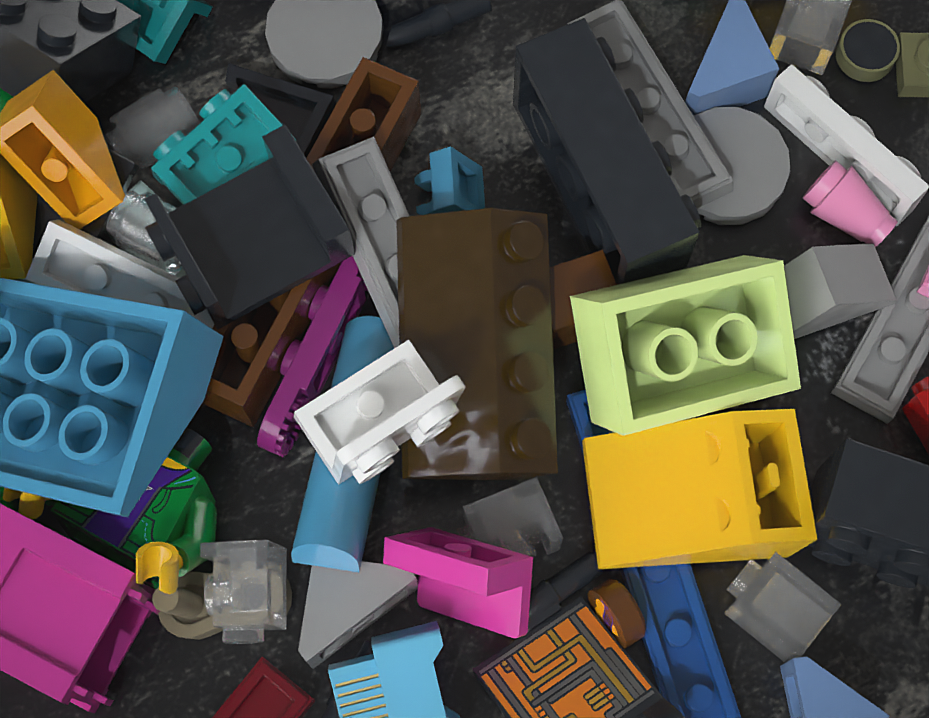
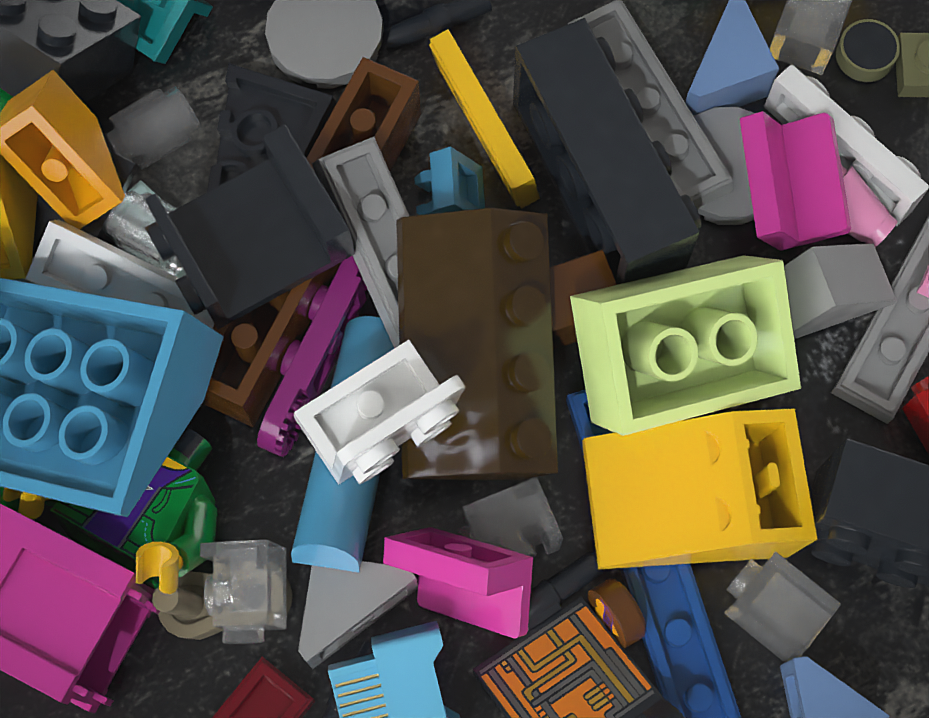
(218, 148): teal bracket -> none
(484, 119): none -> yellow tile
(795, 179): none -> dark pink panel

